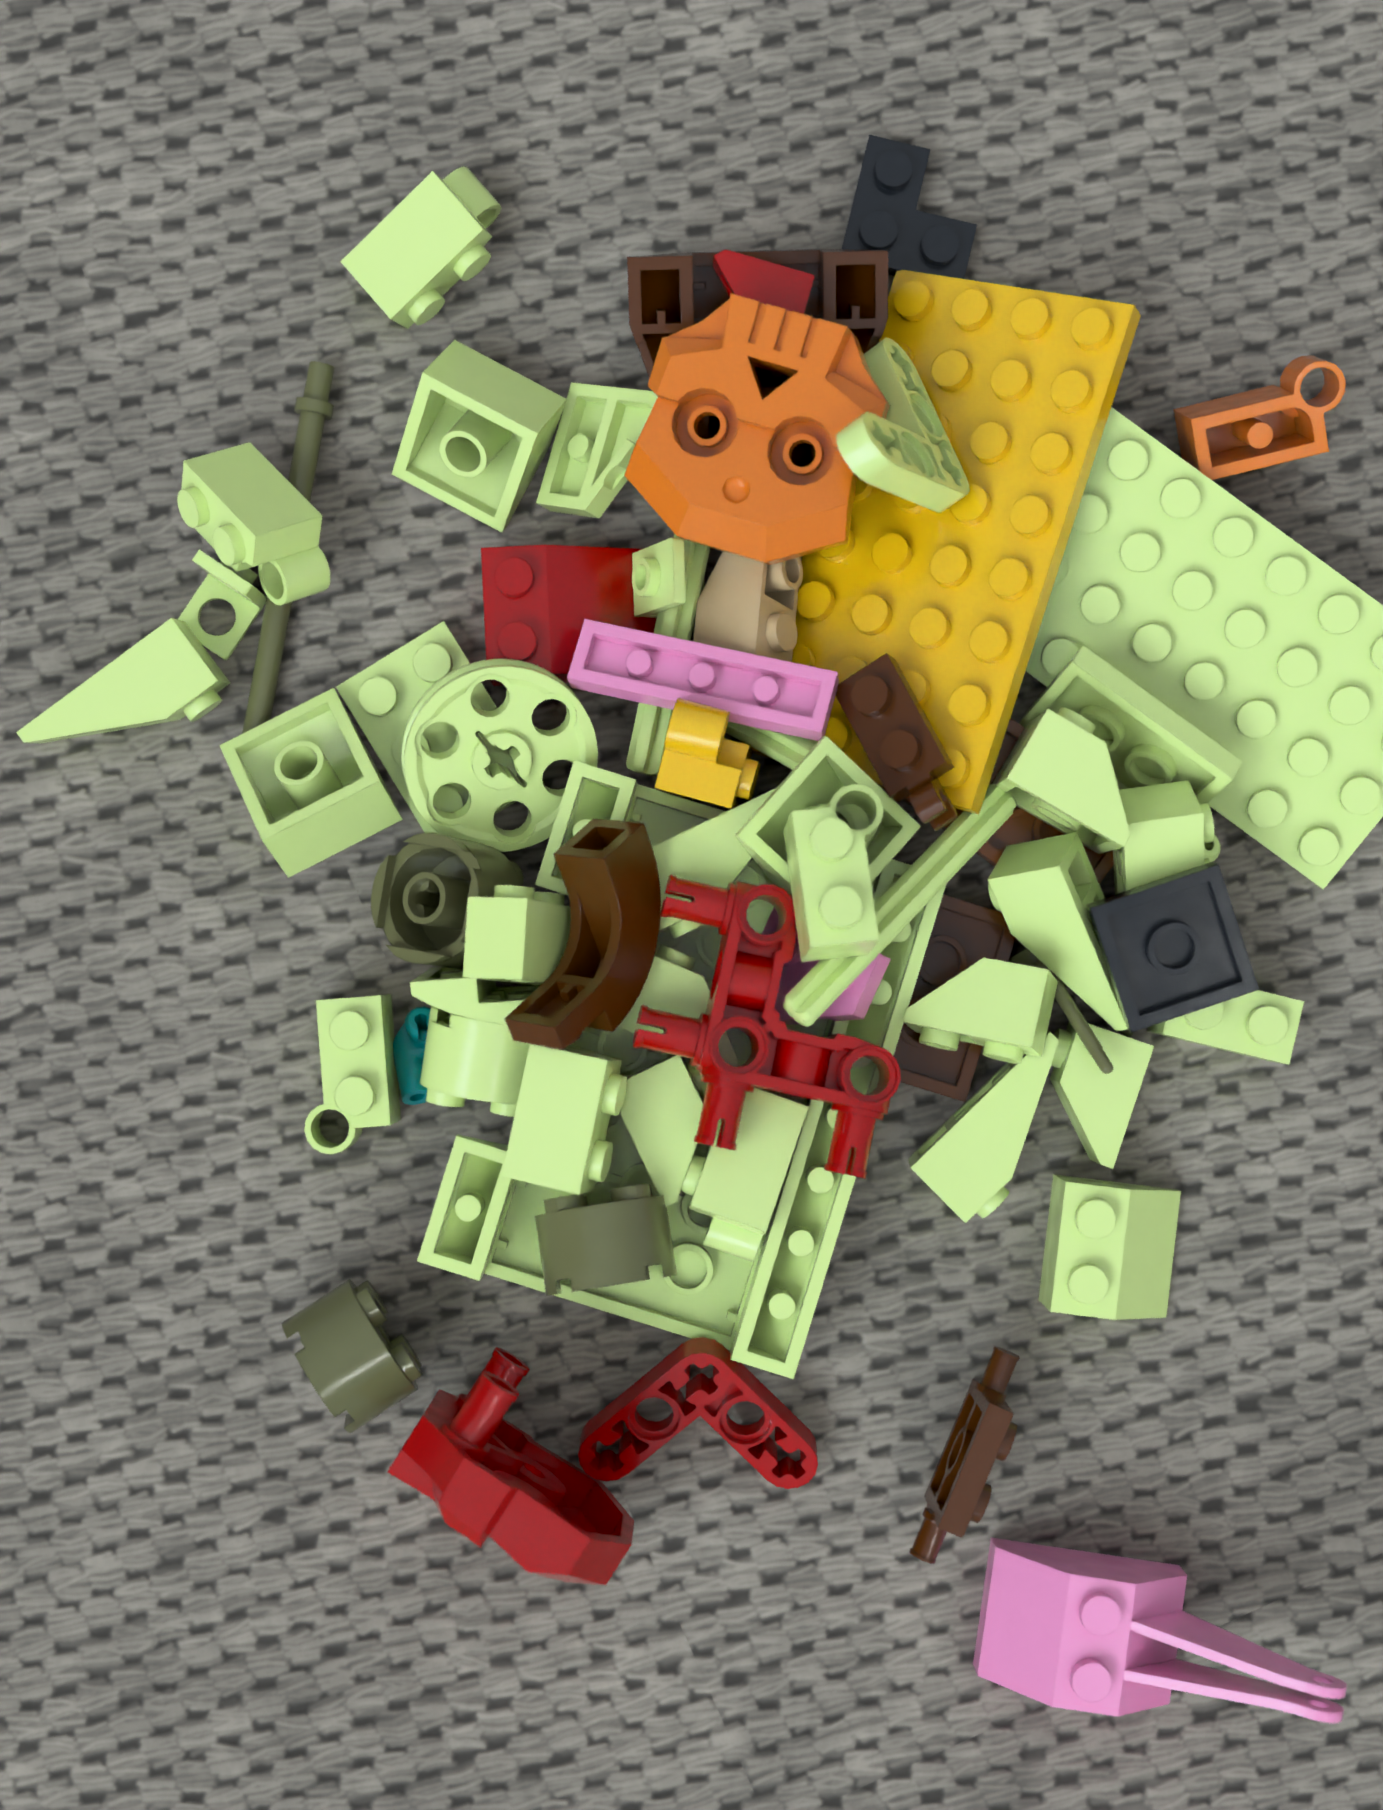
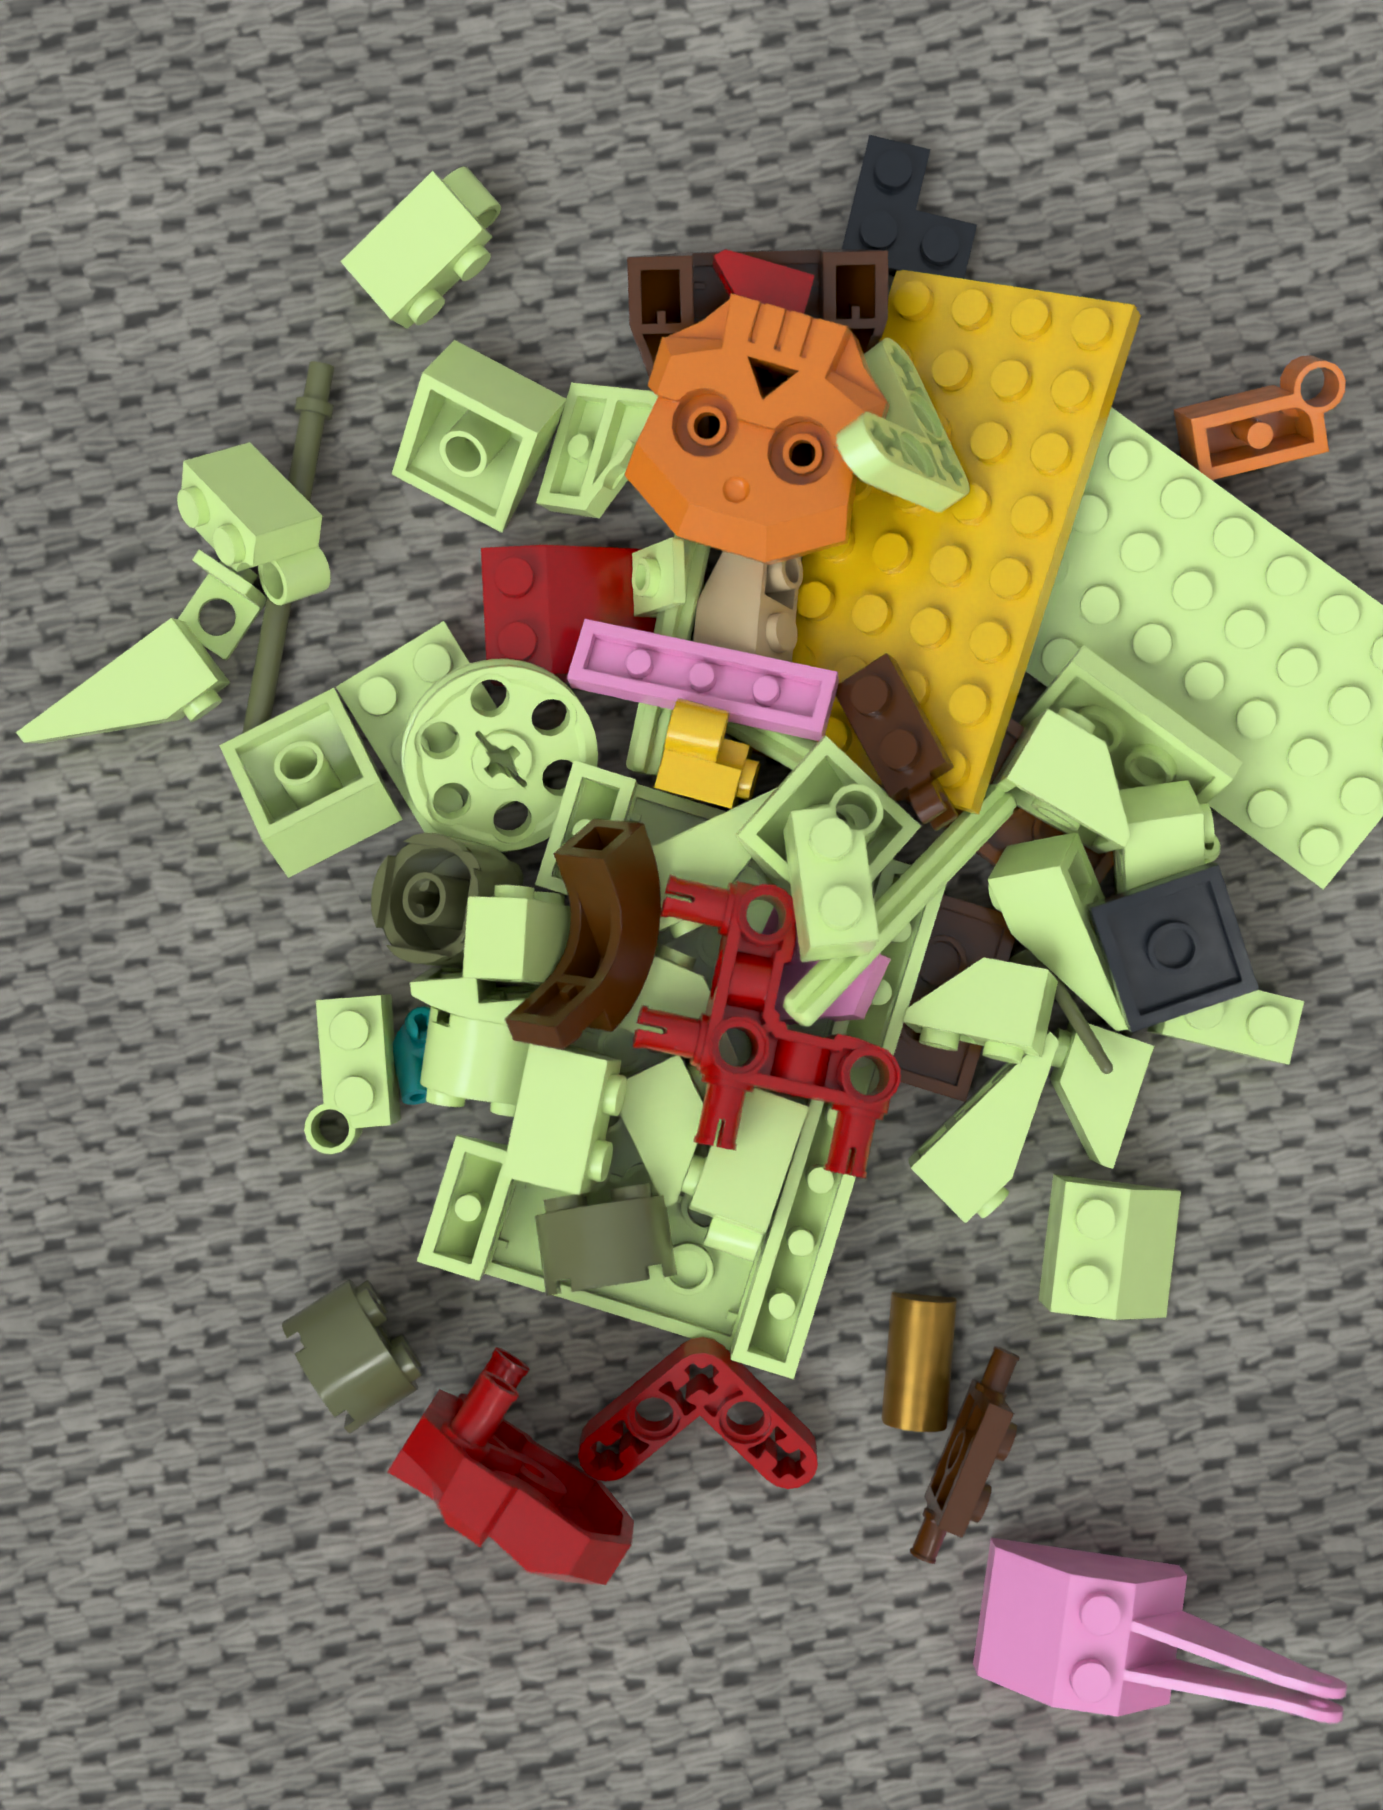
(919, 1362): none -> pearl gold brick

